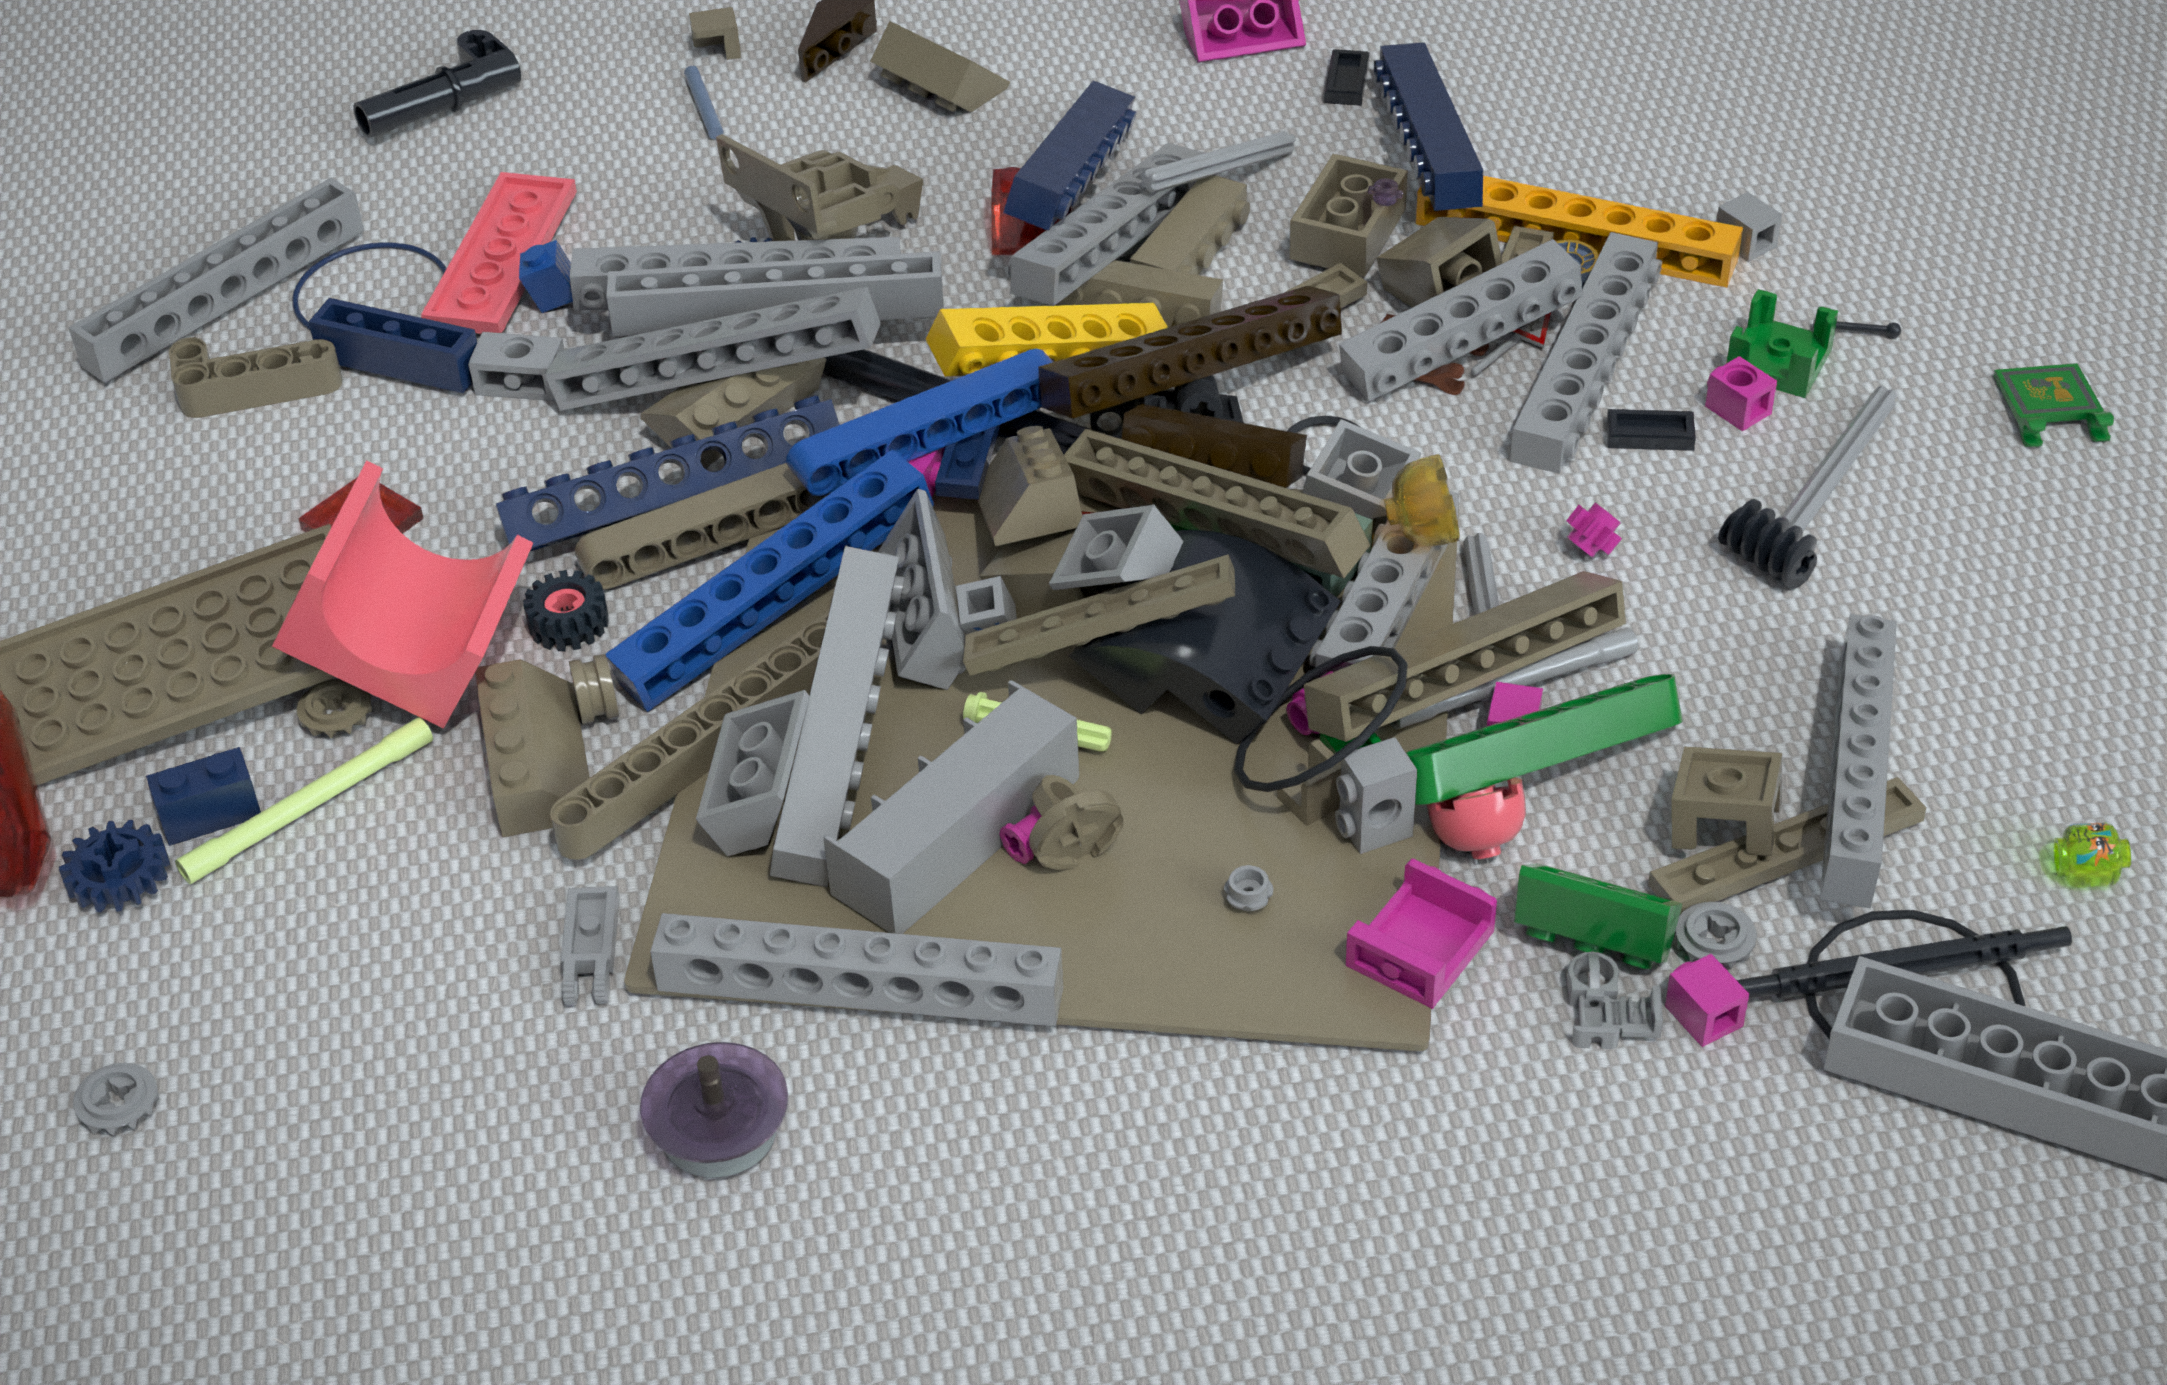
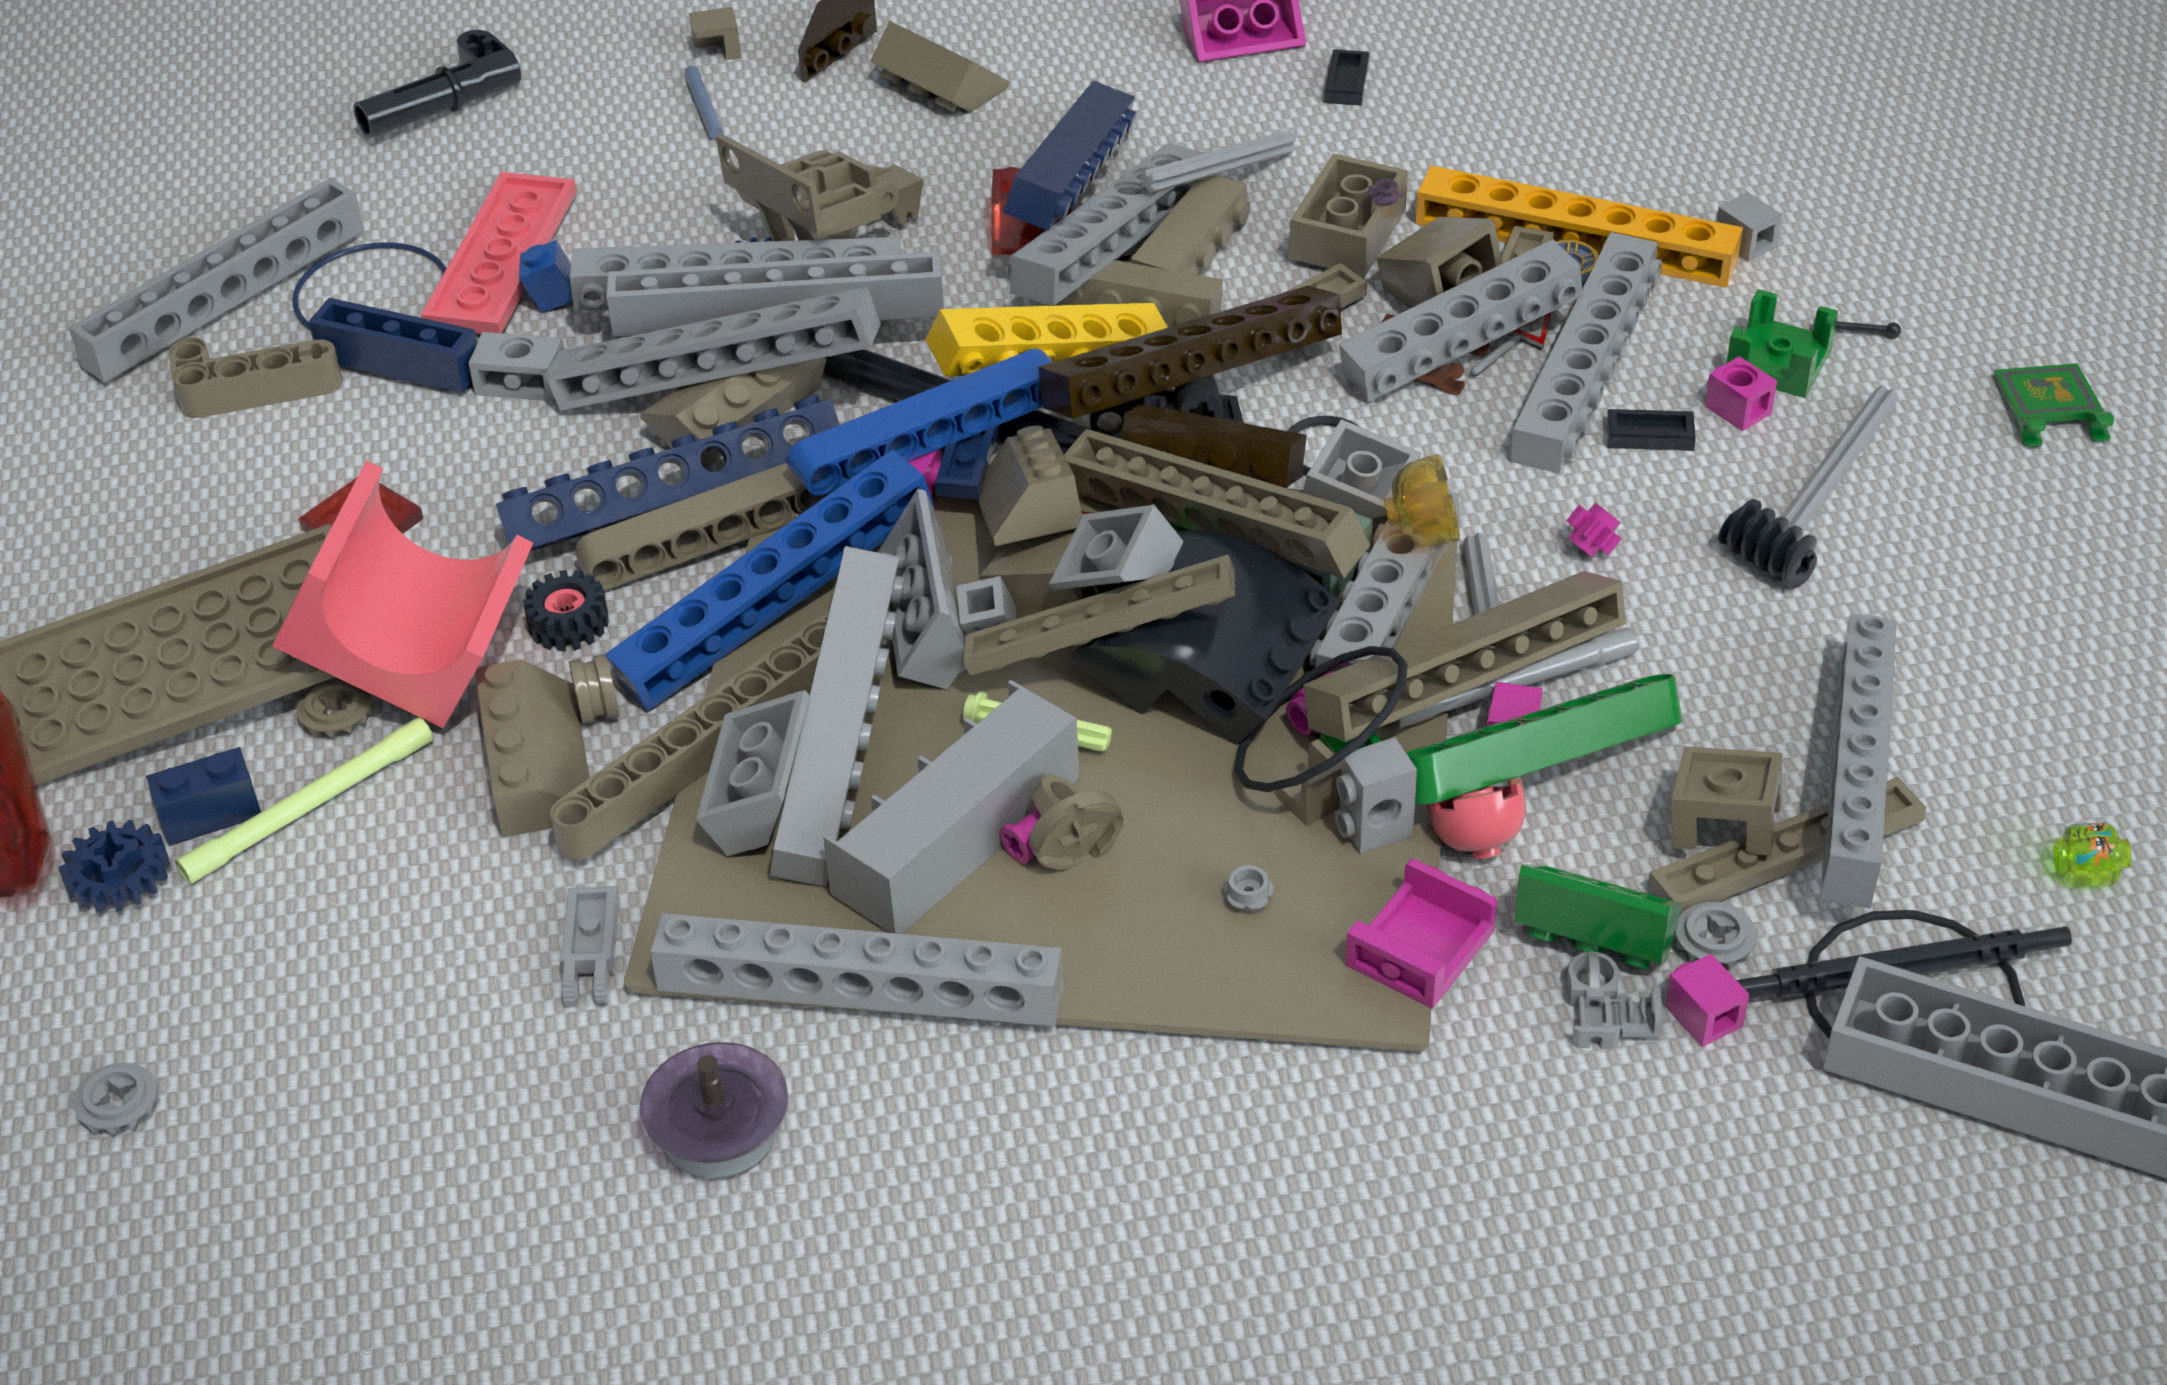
(1429, 127): dark blue brick -> none

